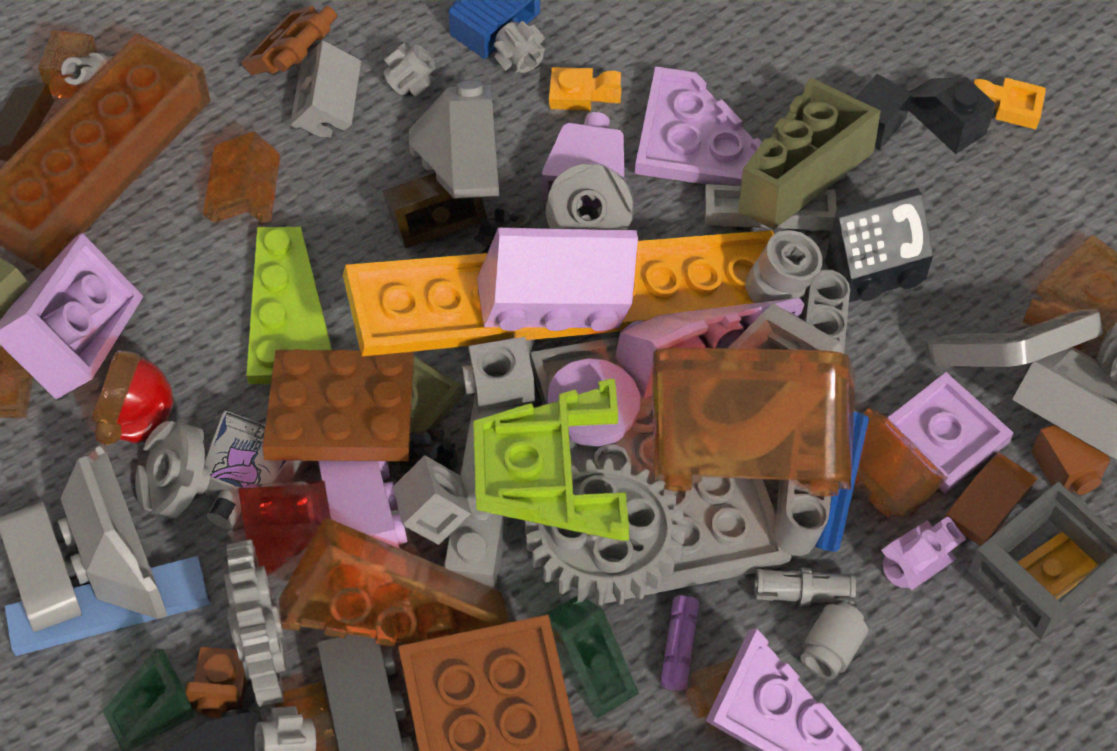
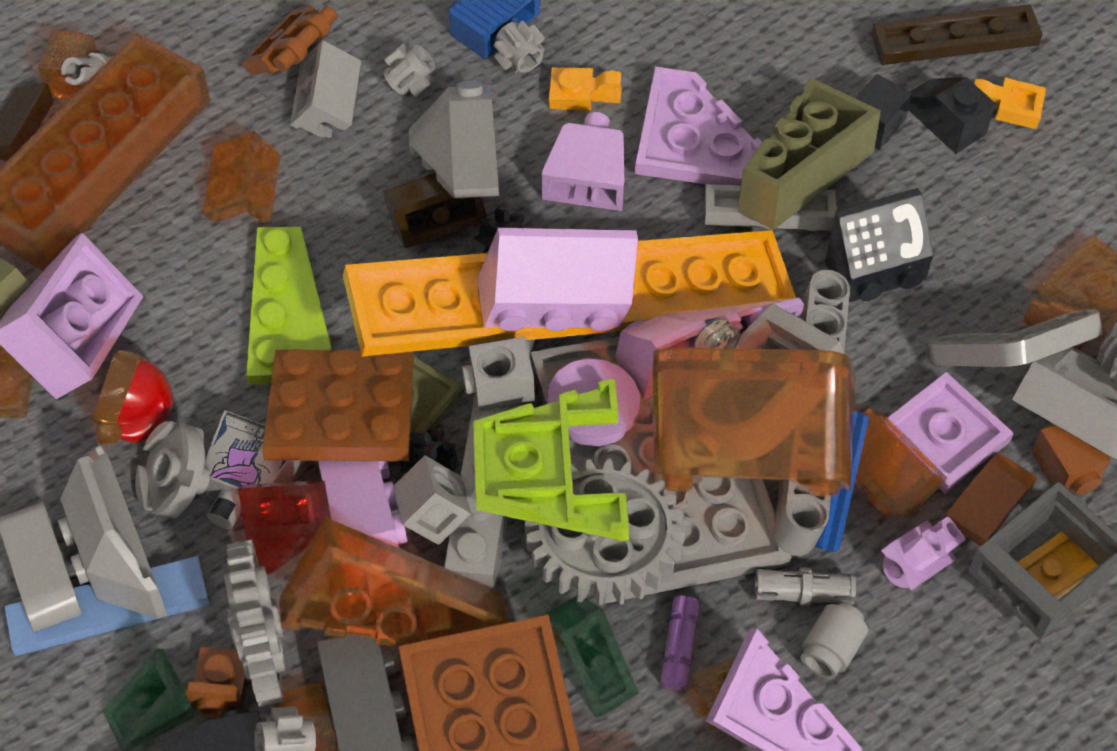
(597, 182): light grey plate -> none
(718, 334): none -> clear light blue tile
(784, 268): light grey wheel -> none
(956, 34): none -> dark brown plate

